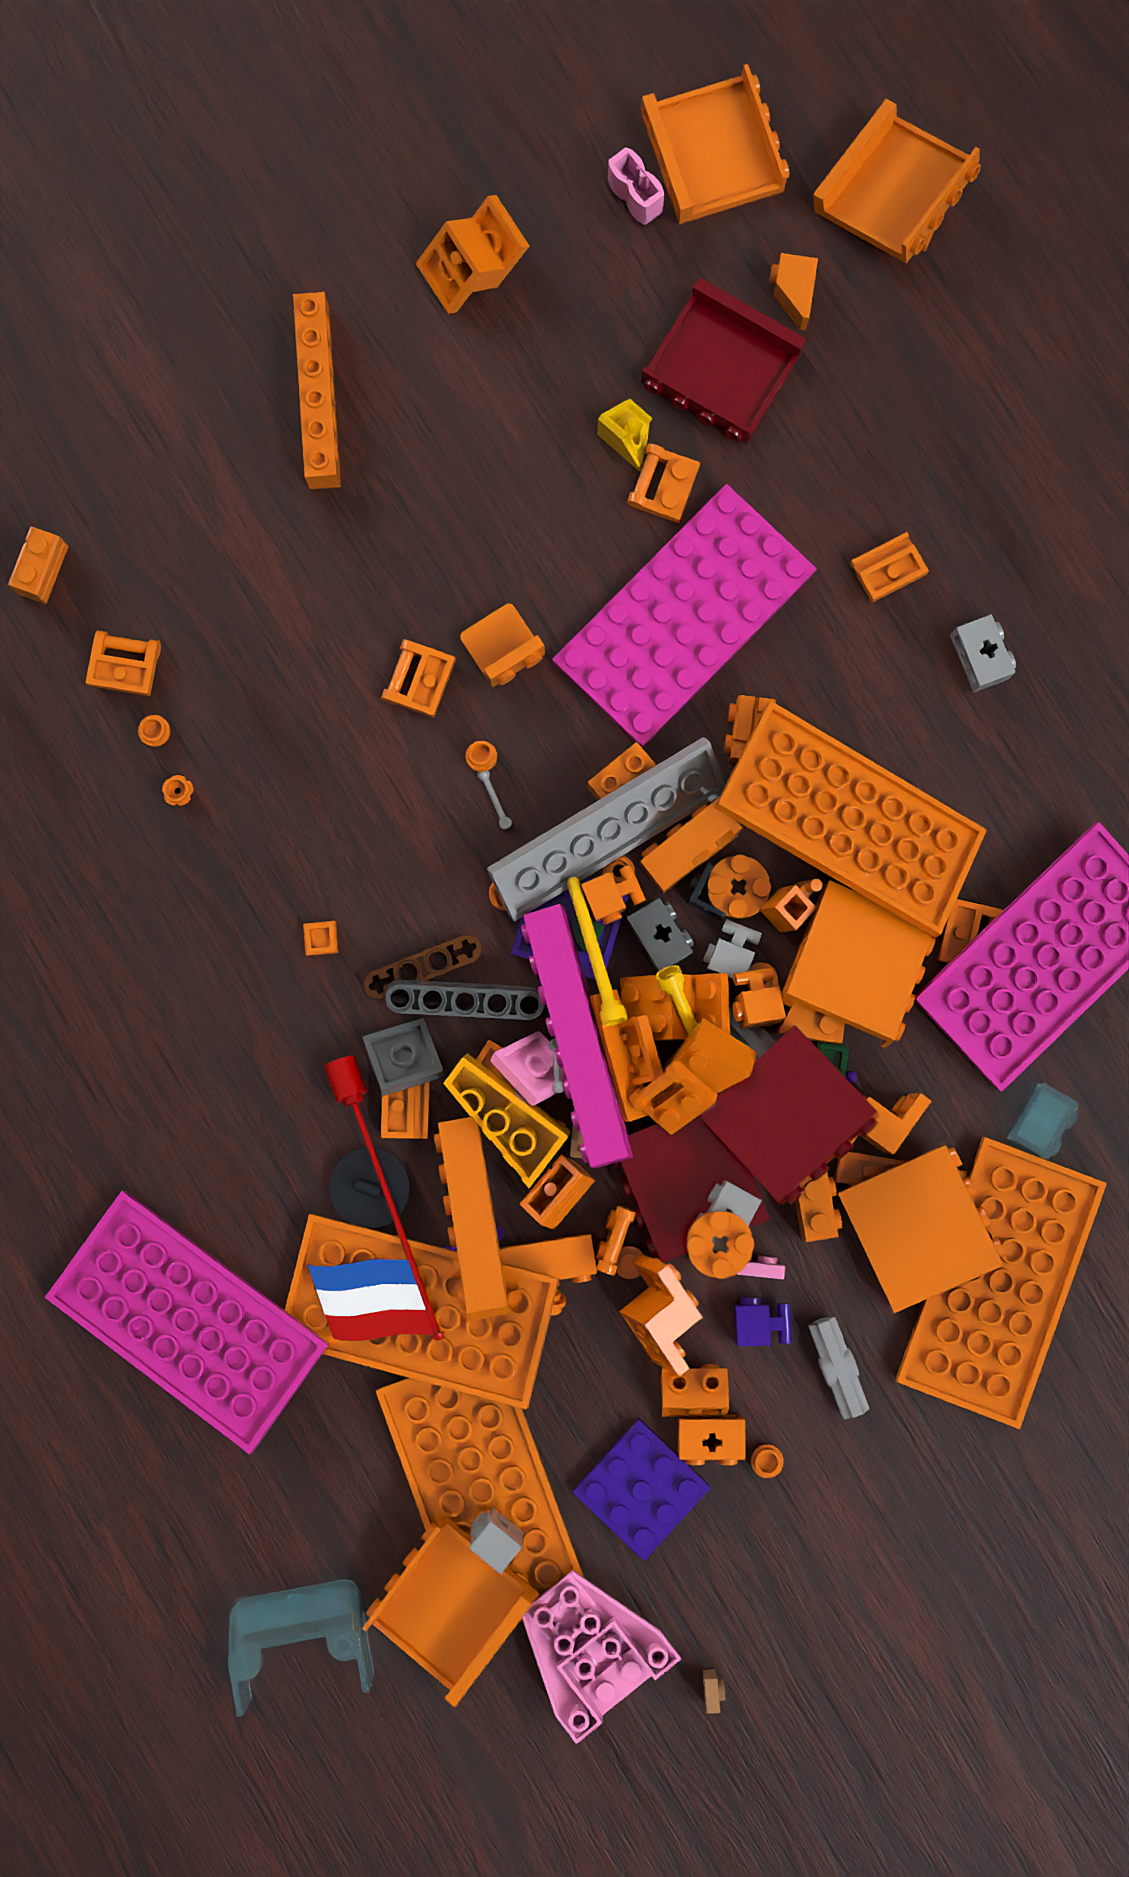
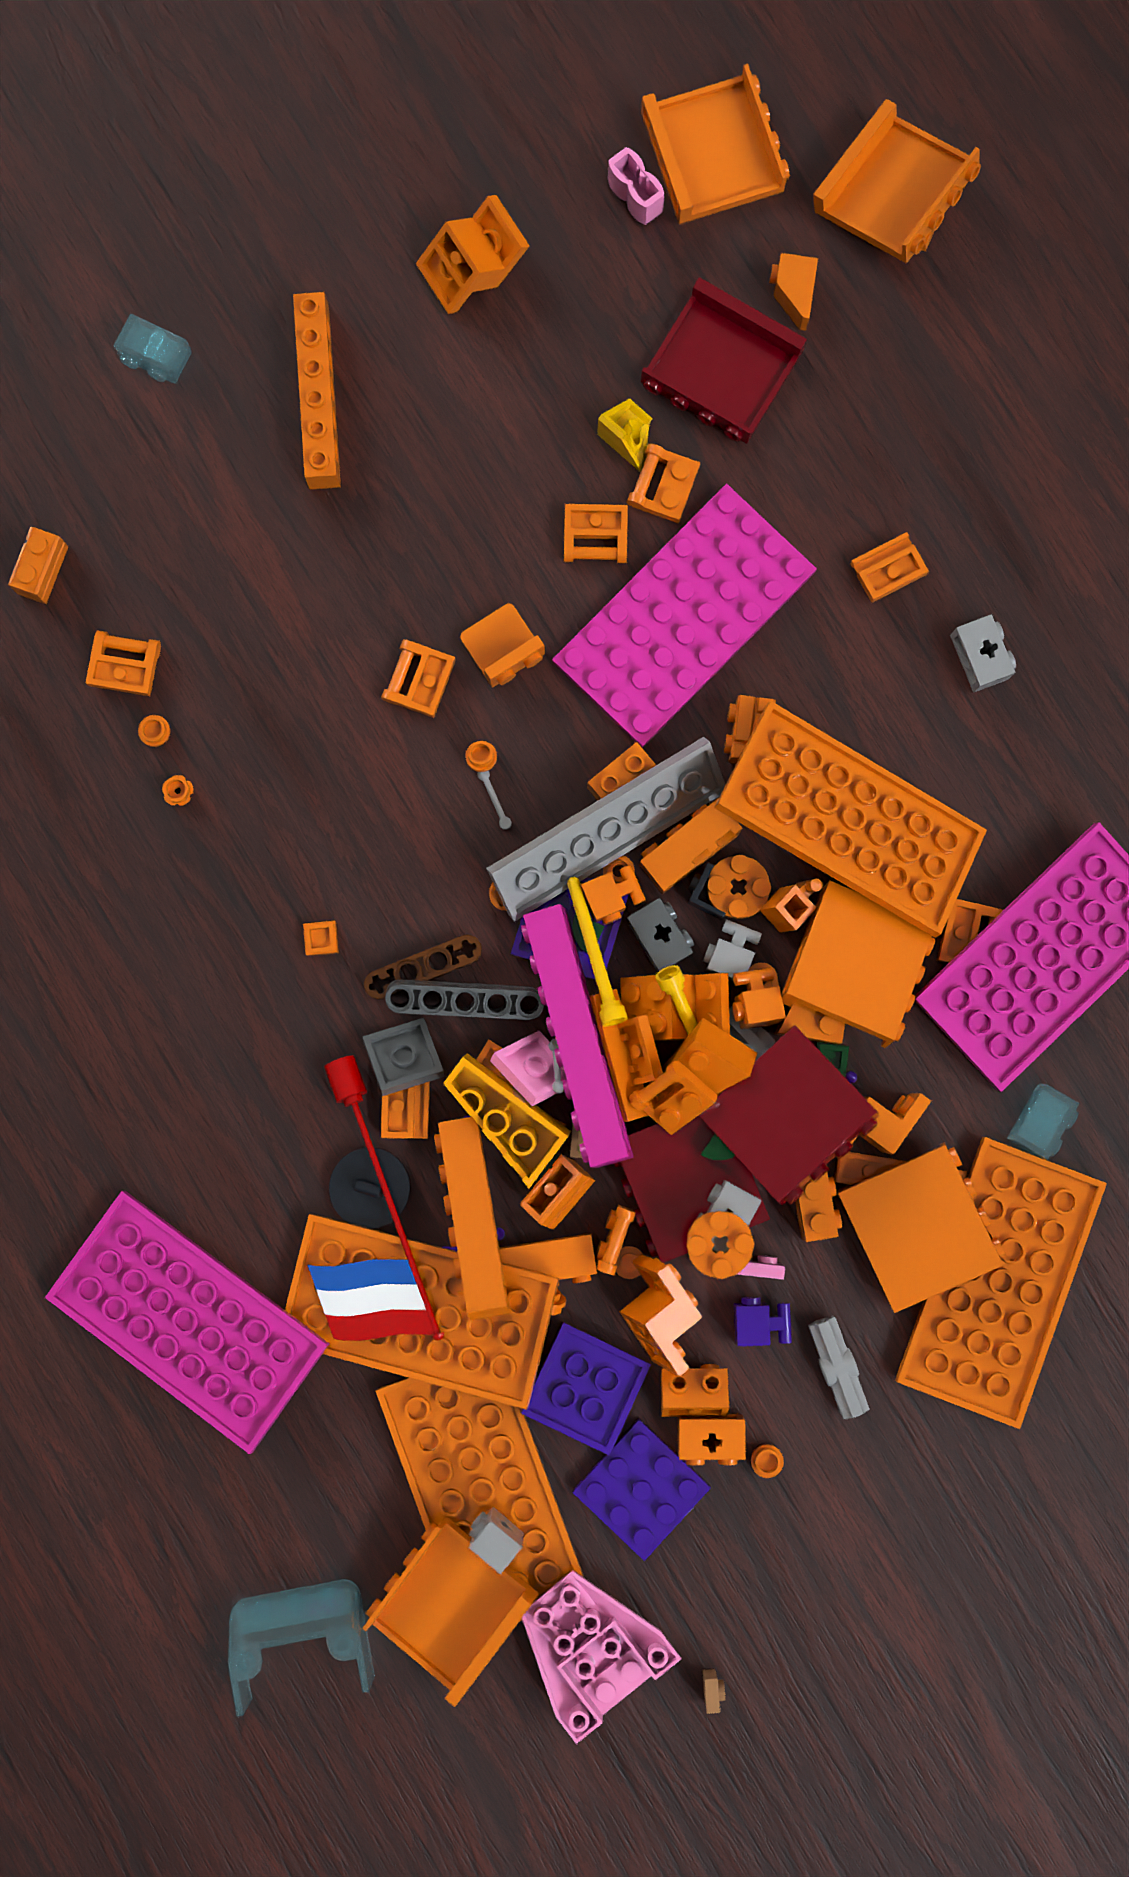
(152, 349): none -> clear light blue brick
(586, 1388): none -> dark purple plate
(595, 522): none -> orange plate
(717, 1149): none -> dark green tile

